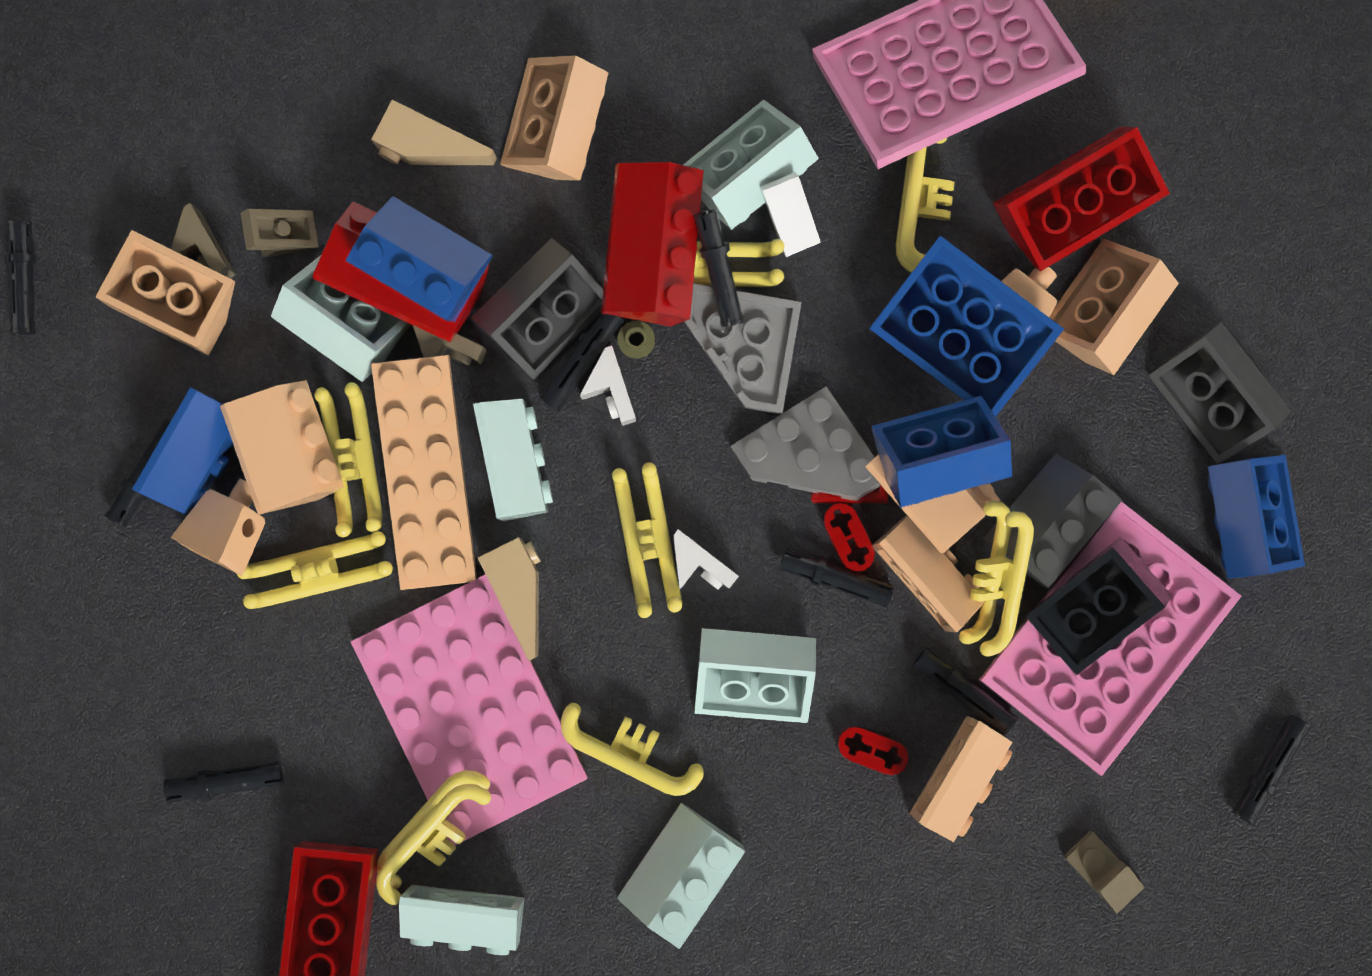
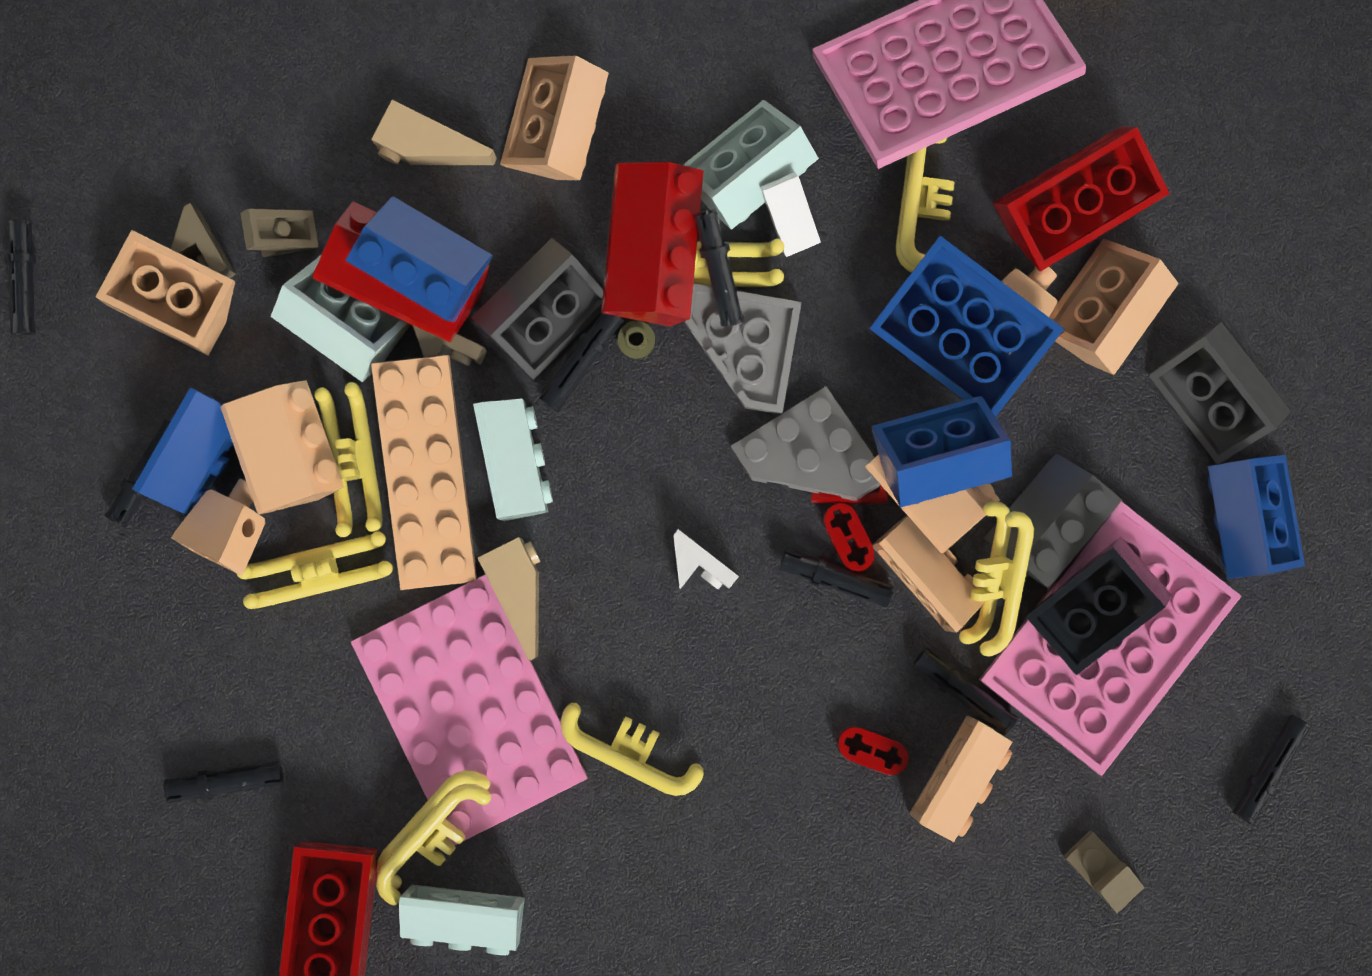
(605, 378): white slope -> none
(647, 540): light yellow piece -> none
(681, 875): light aqua slope -> none
(755, 675): light aqua slope -> none

